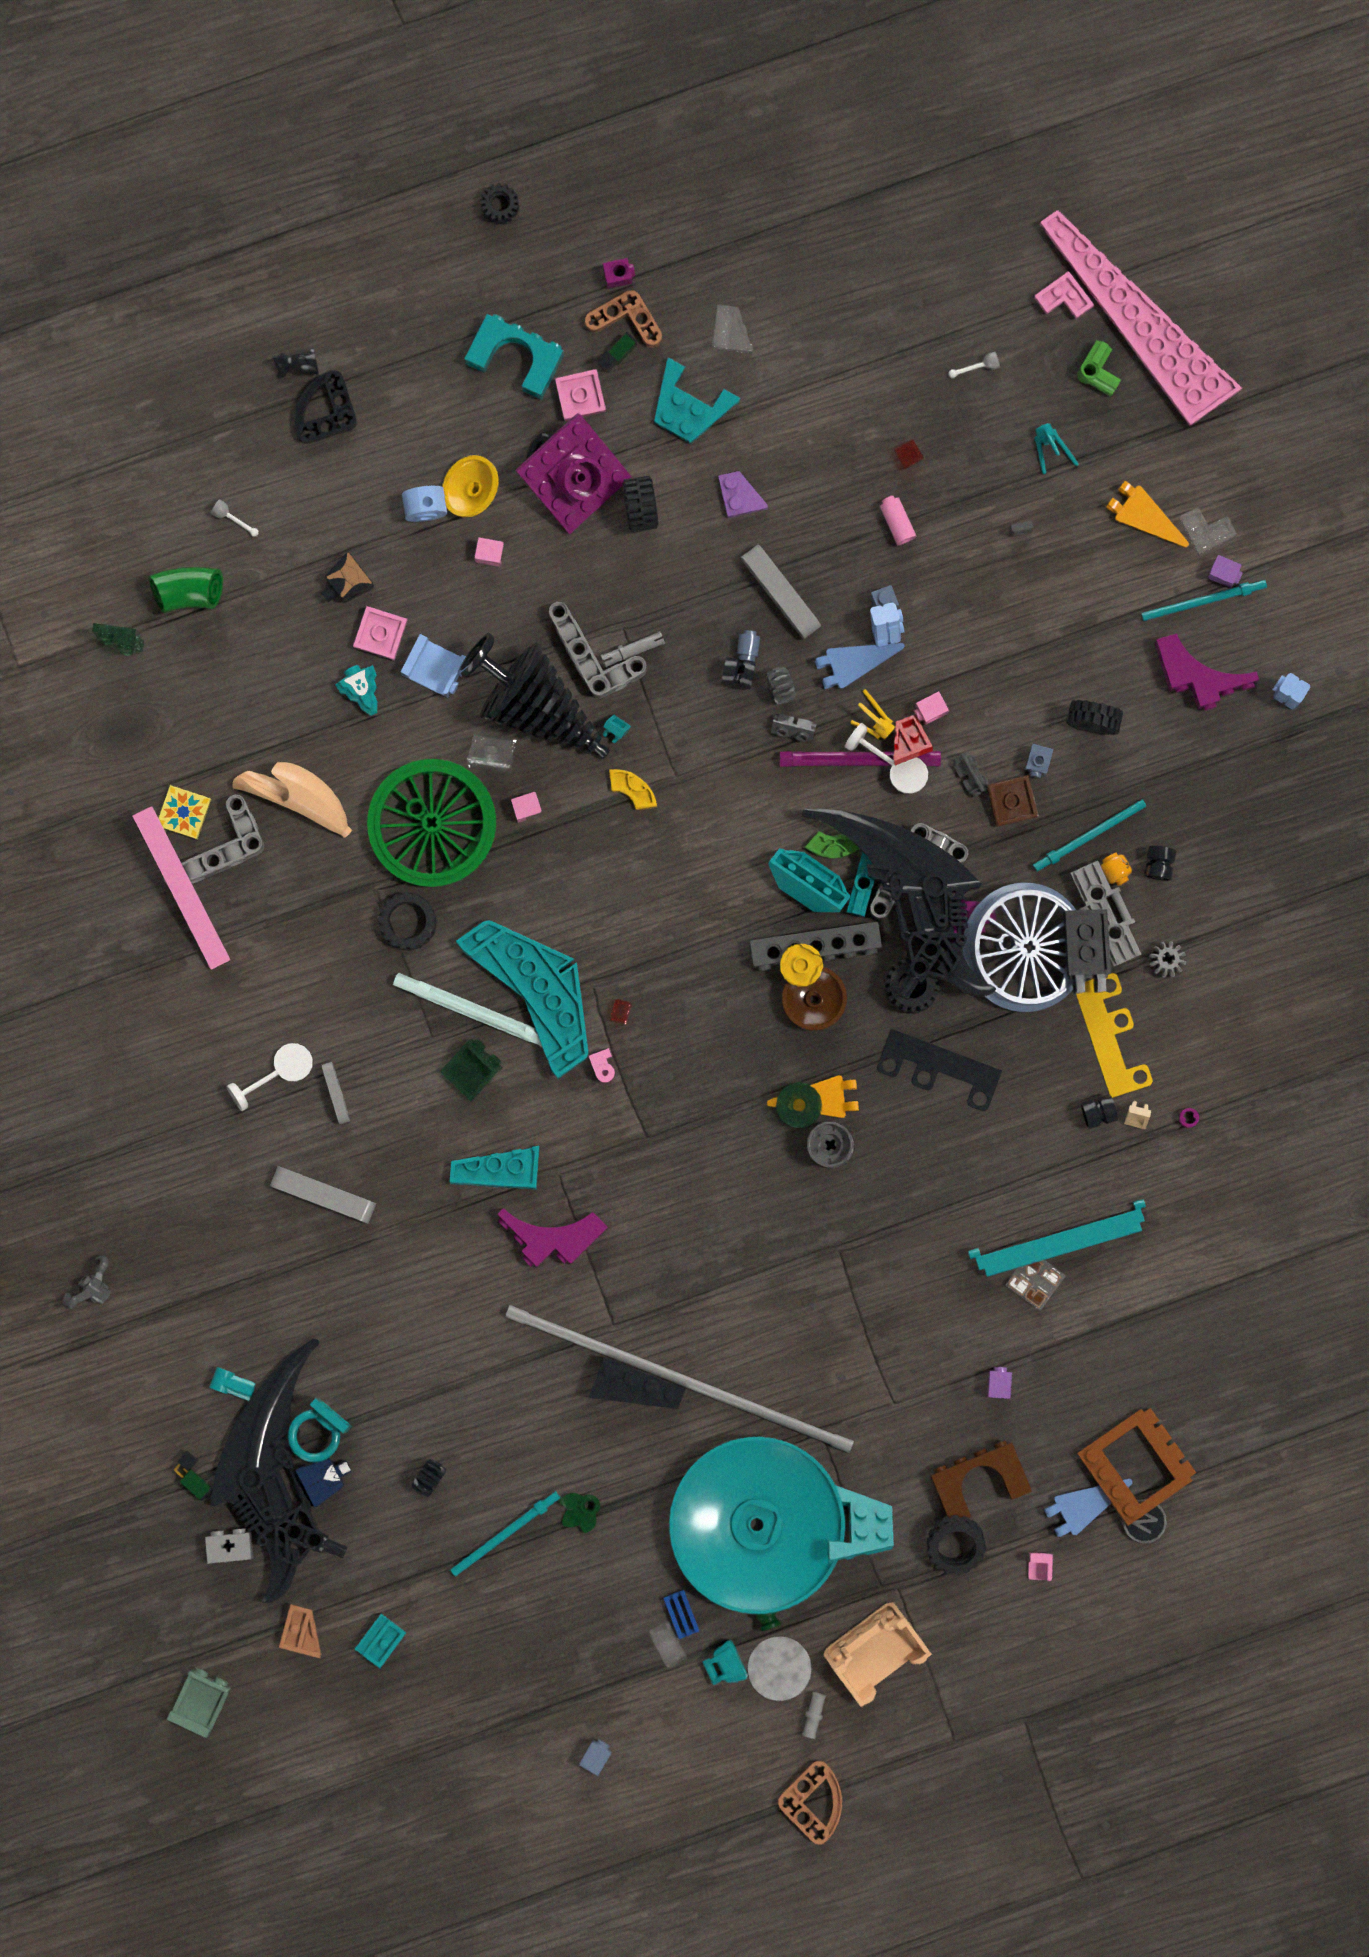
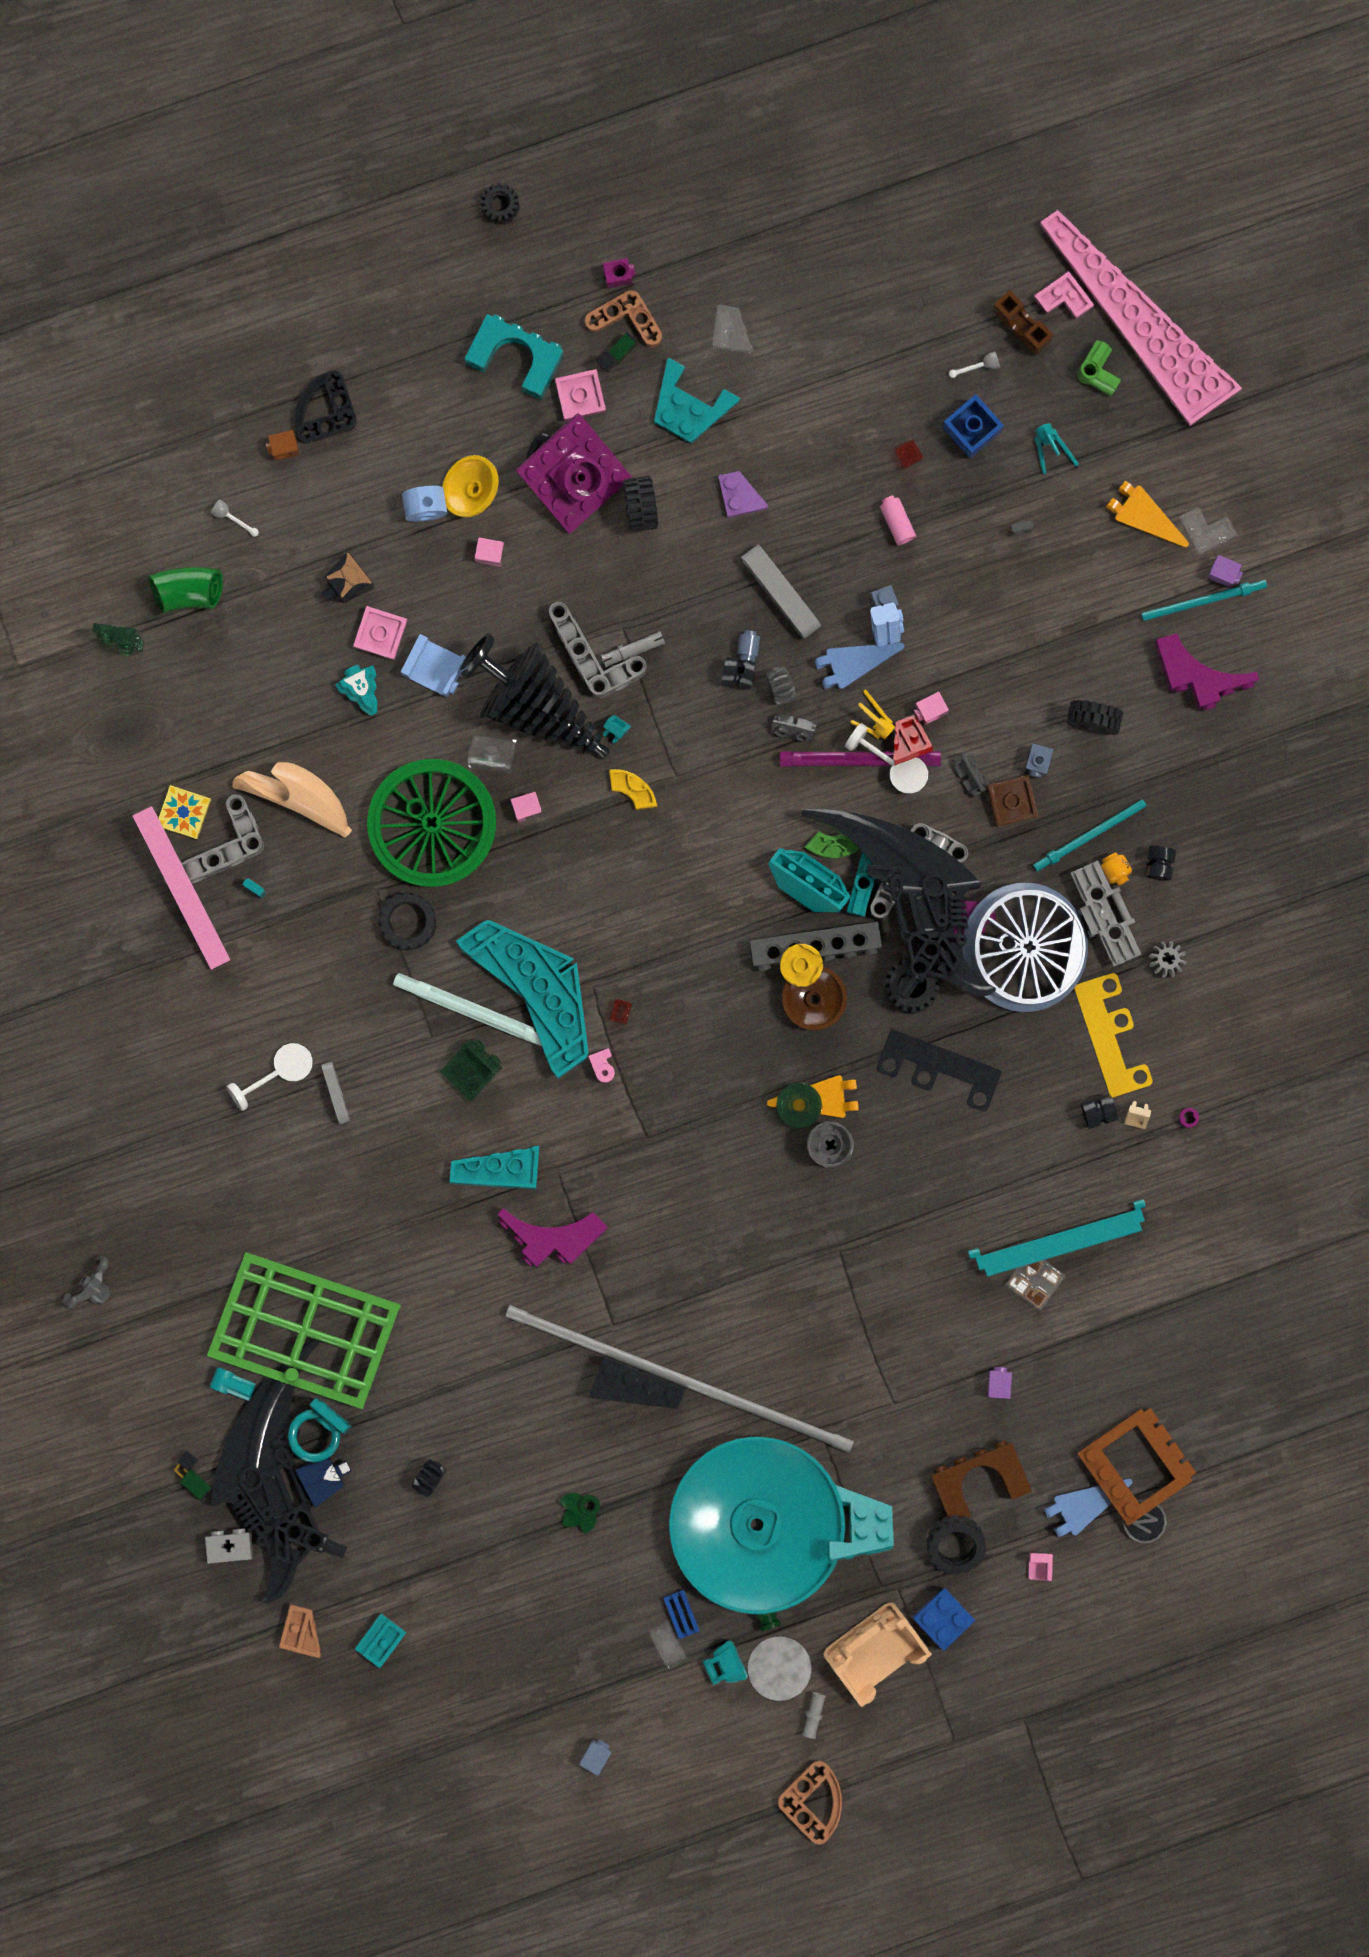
(199, 1702): sand green panel -> none
(254, 888): none -> teal tile
(283, 445): none -> dark orange brick
(299, 362): black animal -> none
(315, 1299): none -> bright green door
(323, 1194): light grey beam -> none
(539, 1508): teal bar -> none
(943, 1619): none -> blue brick
(973, 426): none -> blue brick
(1012, 313): none -> reddish brown arch
(1087, 948): black tile -> none
(1290, 690): light blue brick -> none

